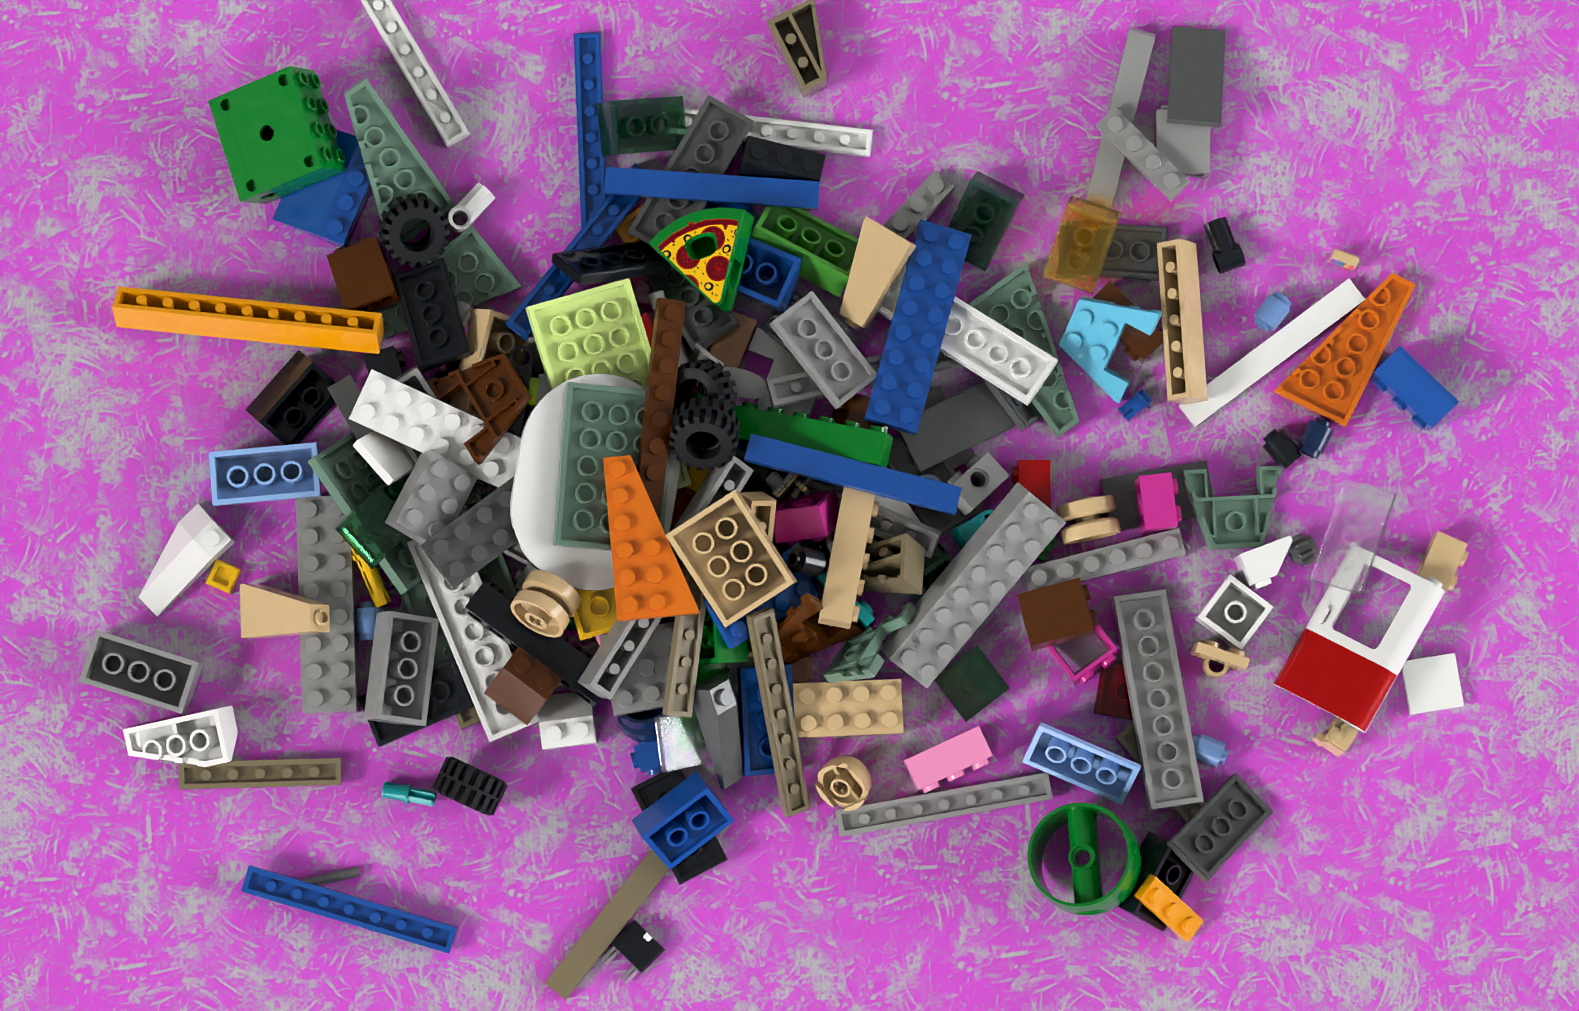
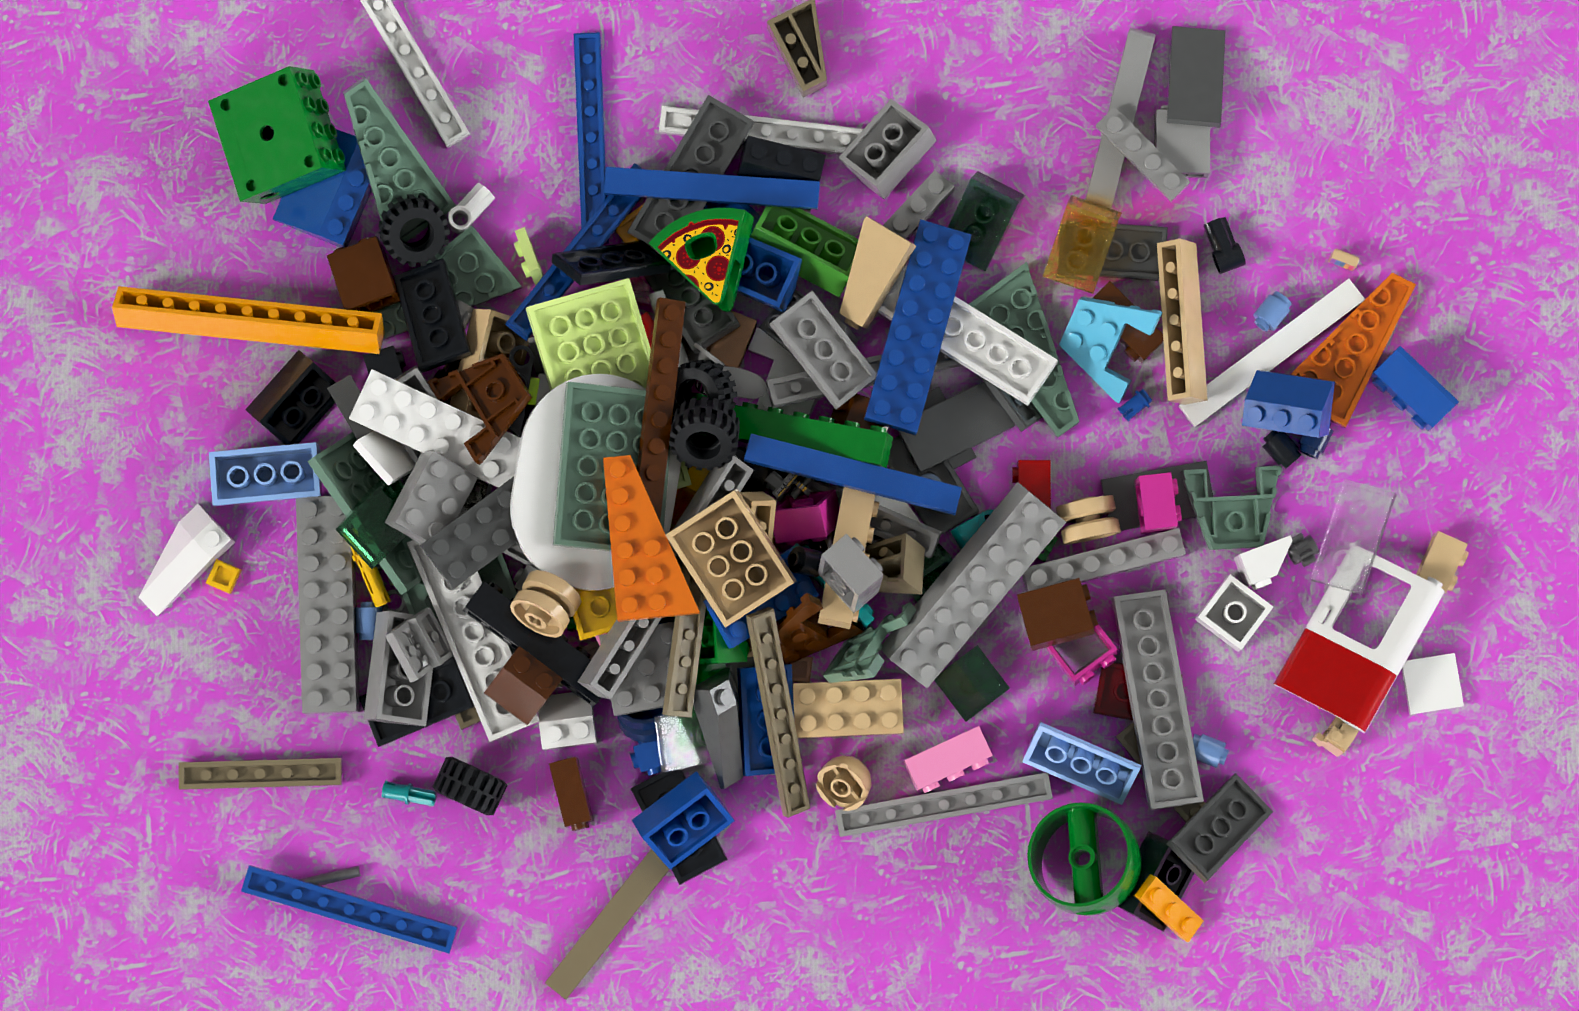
(141, 672): light grey brick -> none
(193, 739): white wedge -> none
(278, 613): tan slope -> none
(419, 644): none -> light grey slope
(525, 248): none -> yellowish green wing
(571, 793): none -> reddish brown brick
(637, 947): black piece -> none
(641, 125): clear green slope -> none
(851, 572): none -> light grey brick
(887, 148): none -> light grey slope
(989, 476): light grey brick -> none
(1230, 658): tan plate -> none
(1289, 404): none -> blue slope

